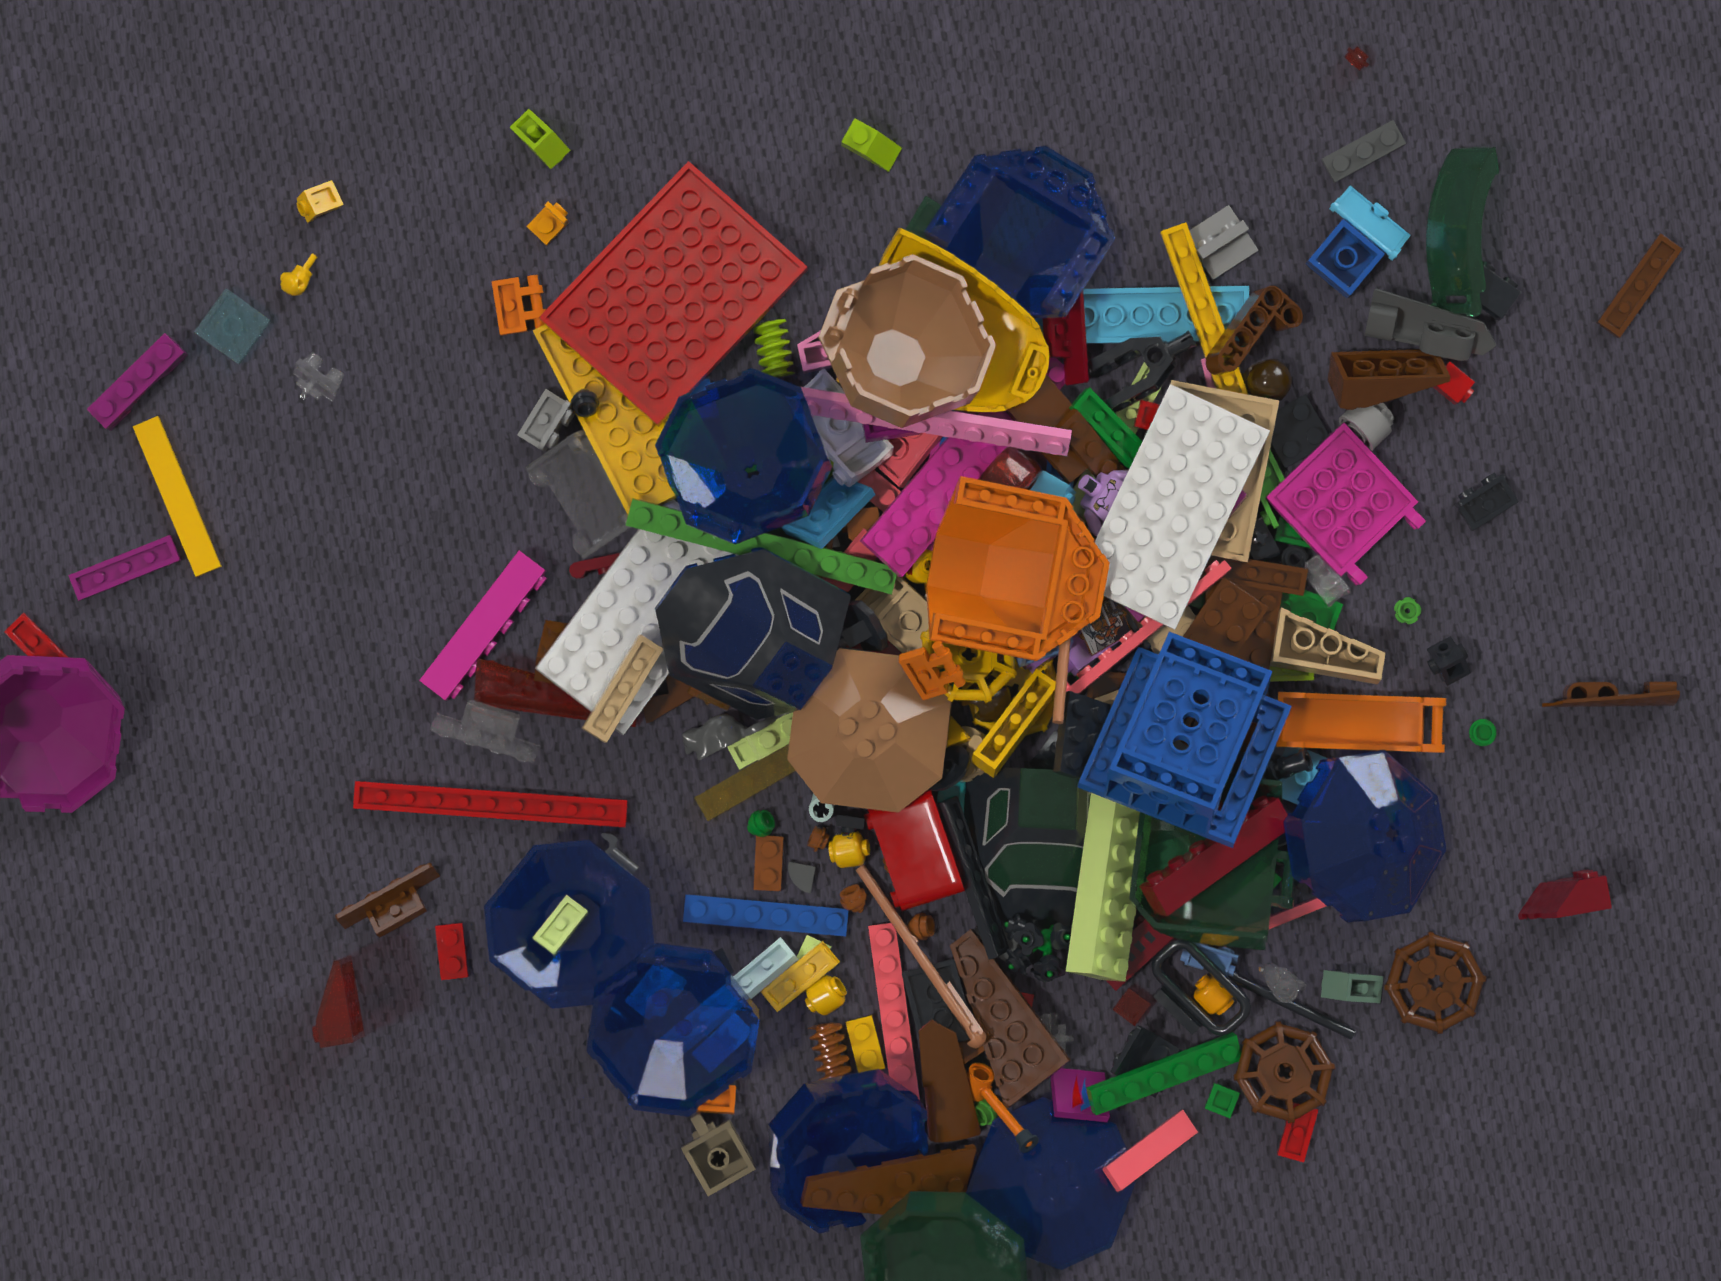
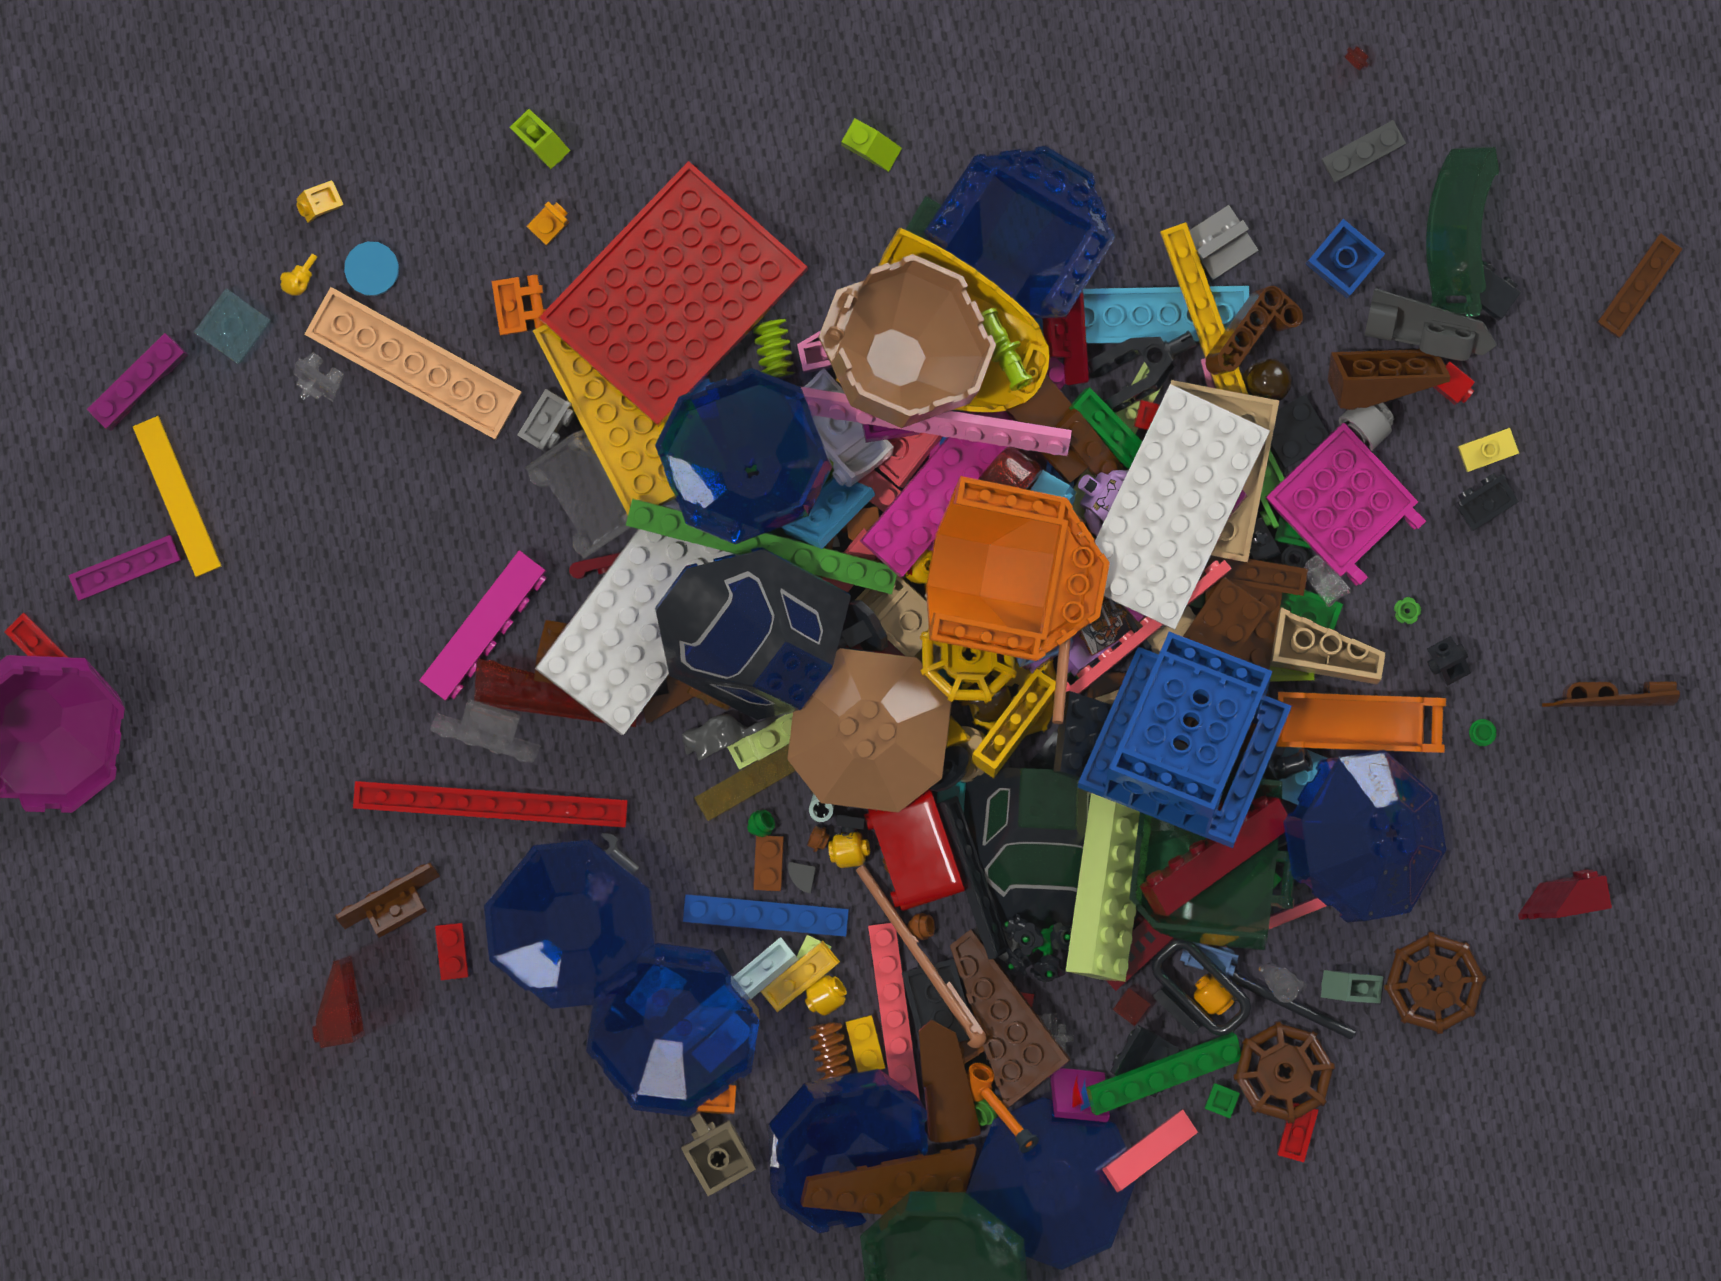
(371, 268): none -> dark azure tile
(413, 363): none -> light nougat plate
(560, 925): yellowish green plate -> none
(584, 403): black plate -> none
(622, 688): tan plate -> none
(853, 898): dark orange plate -> none
(925, 675): orange plate -> none
(1005, 351): none -> lime piece
(1371, 221): medium azure door -> none
(1488, 450): none -> light yellow plate

